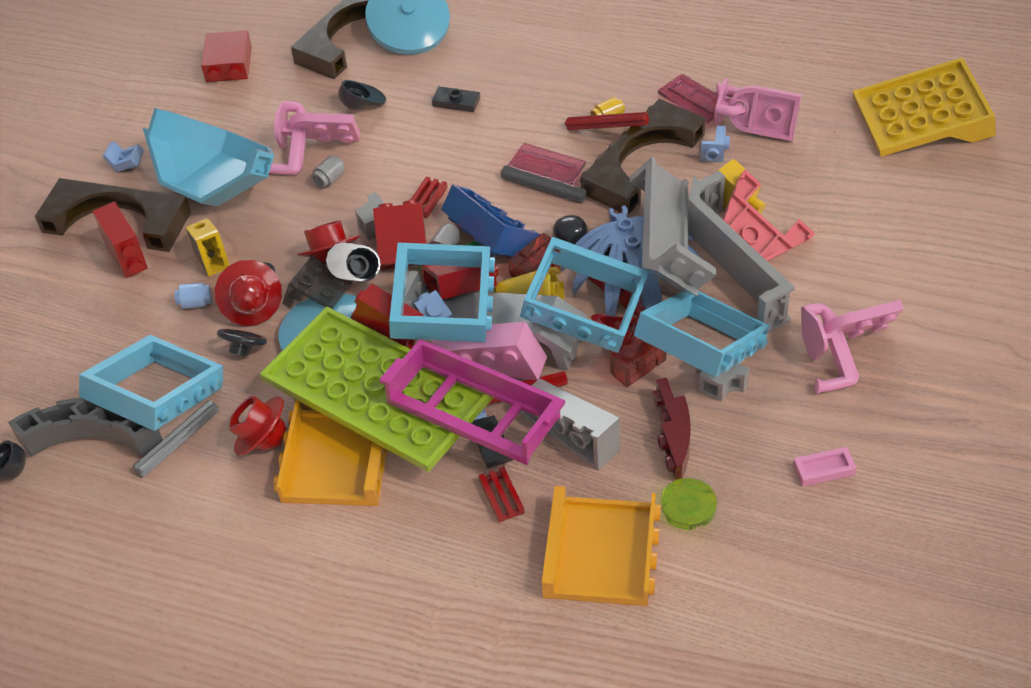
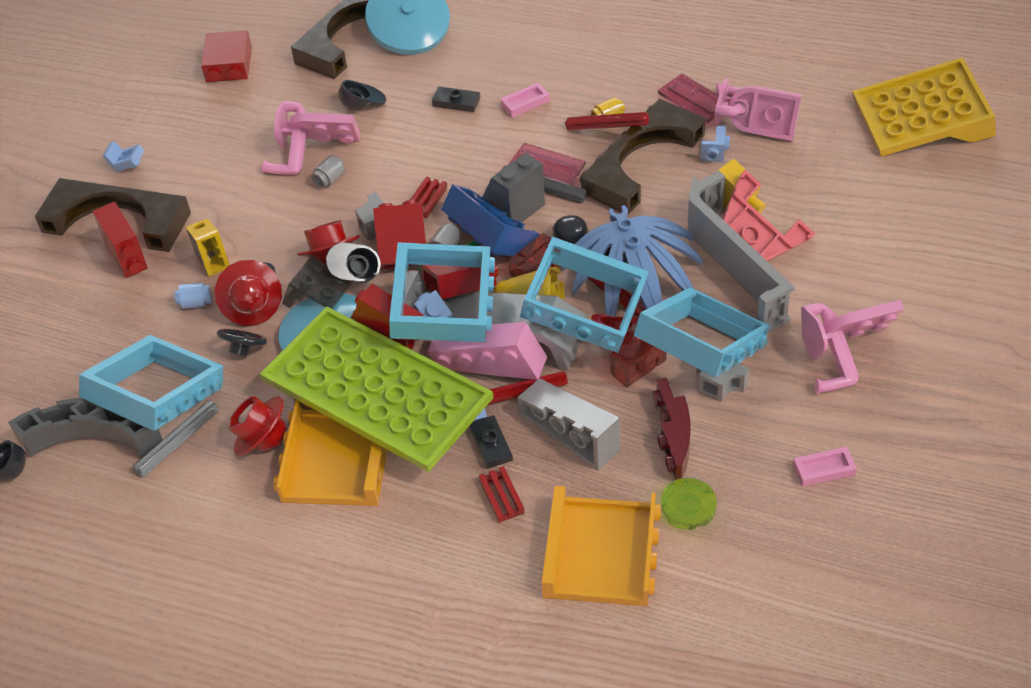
(204, 159): medium azure panel -> none
(482, 379): dark pink piece -> none
(518, 188): none -> dark grey slope
(525, 99): none -> bright pink tile
(667, 230): light grey panel -> none

